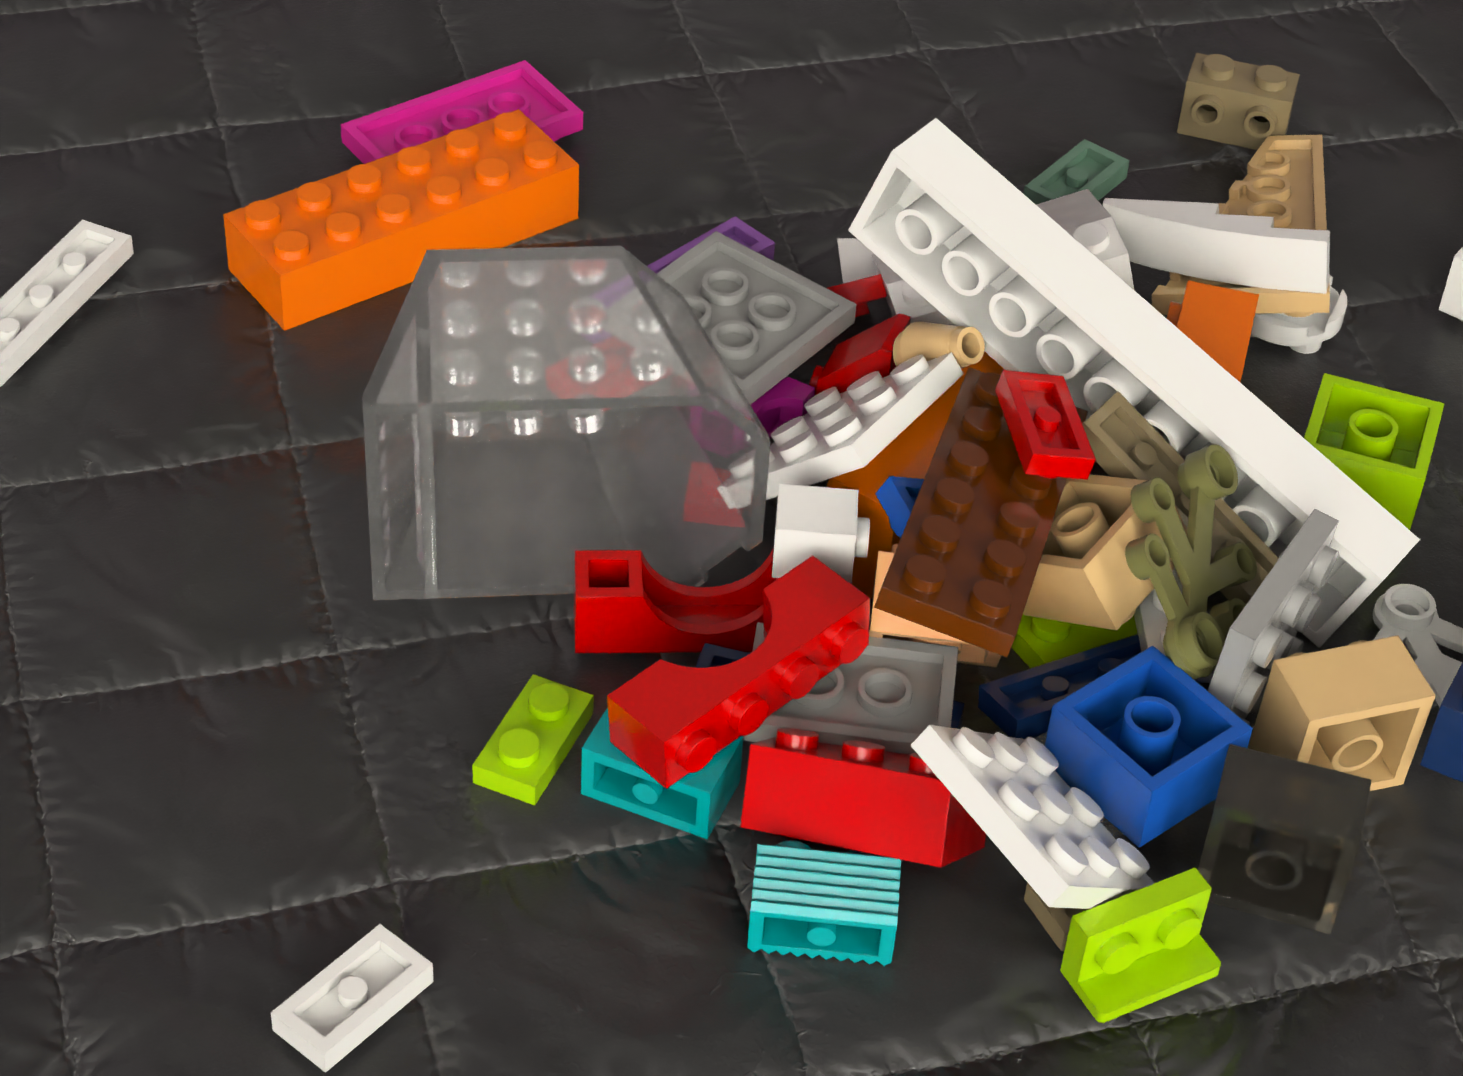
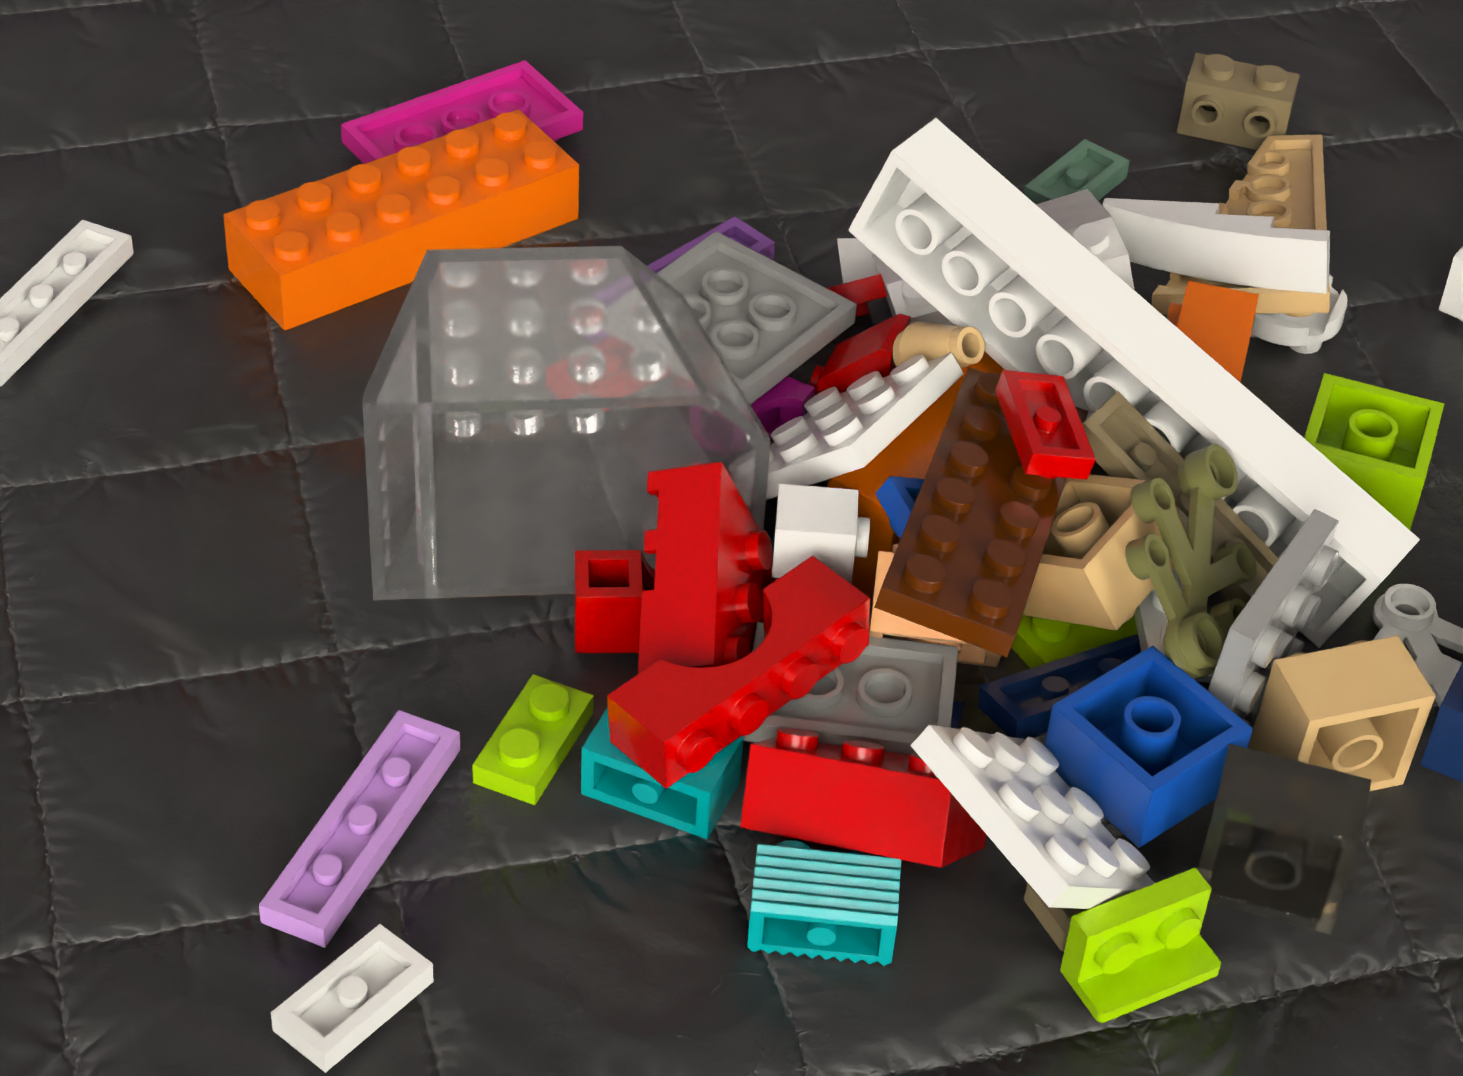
(359, 829): none -> lavender plate
(705, 570): none -> red wedge

